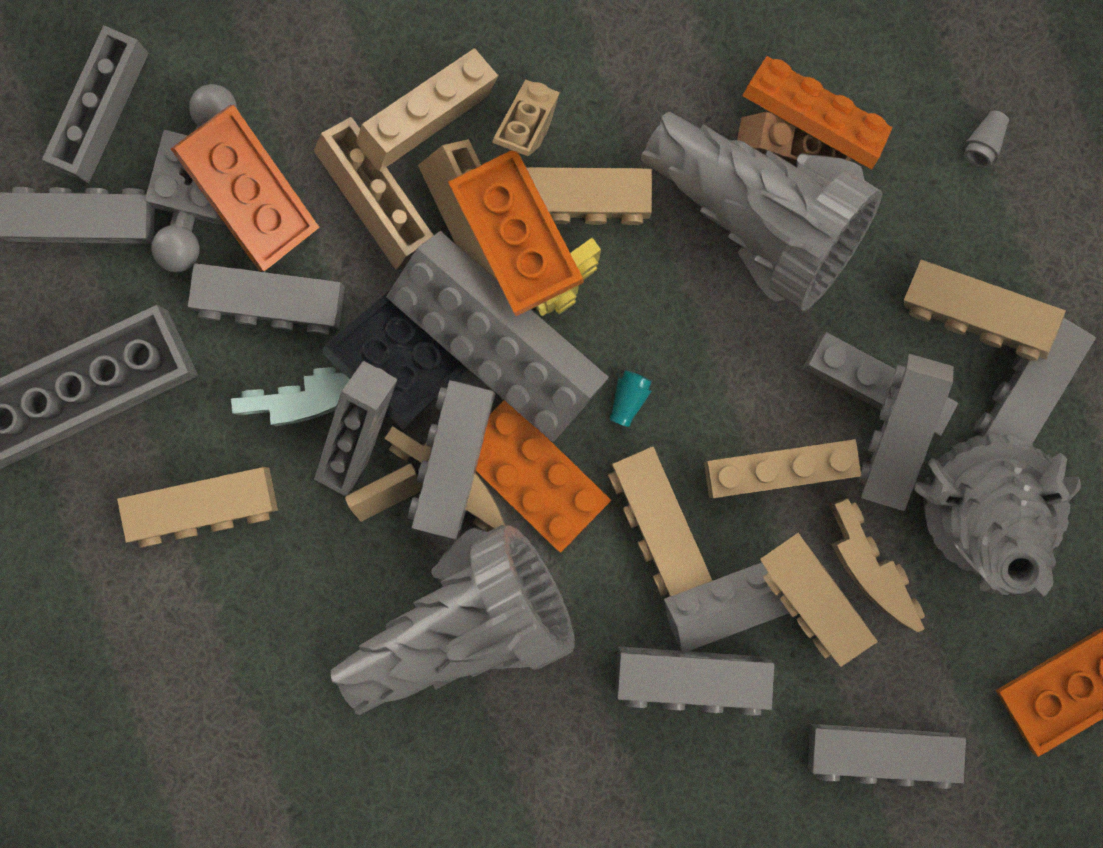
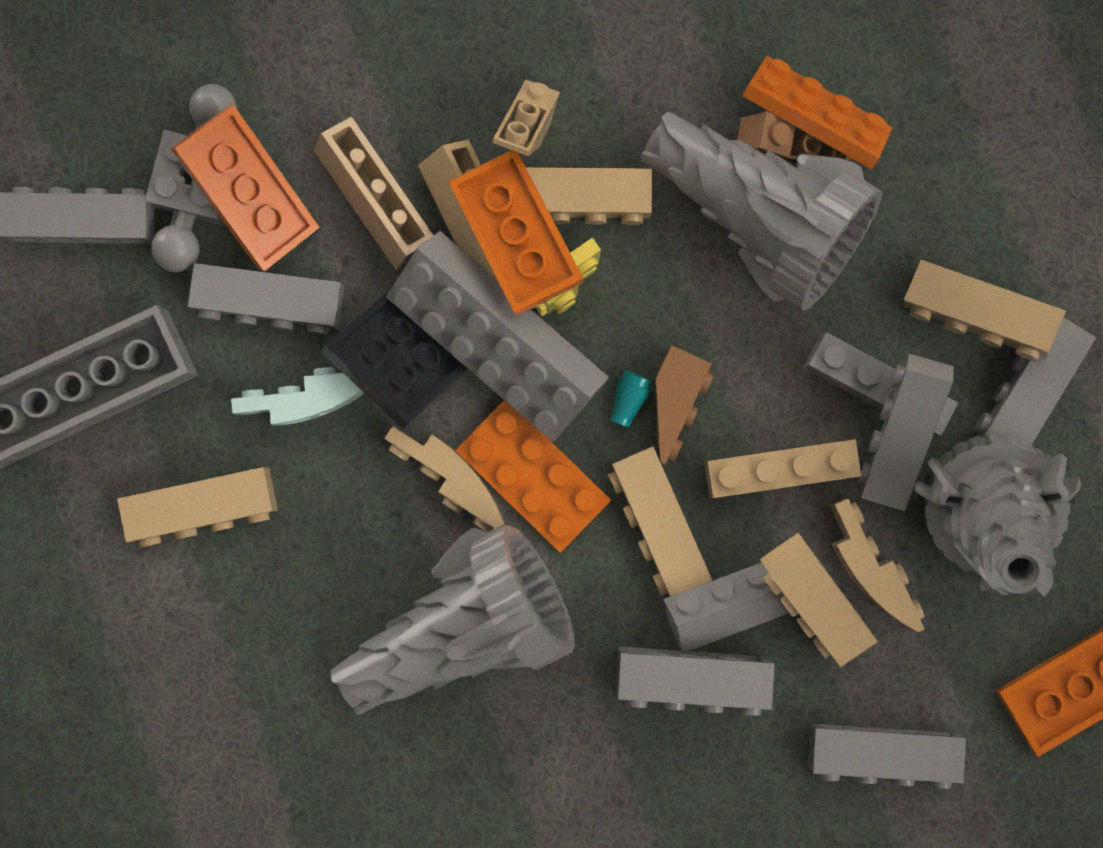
(96, 104): light grey brick -> none
(355, 428): light grey brick -> none
(384, 492): tan tile -> none
(426, 109): tan brick -> none
(453, 459): light grey brick -> none
(675, 392): none -> medium nougat slope
(987, 140): light grey cone -> none

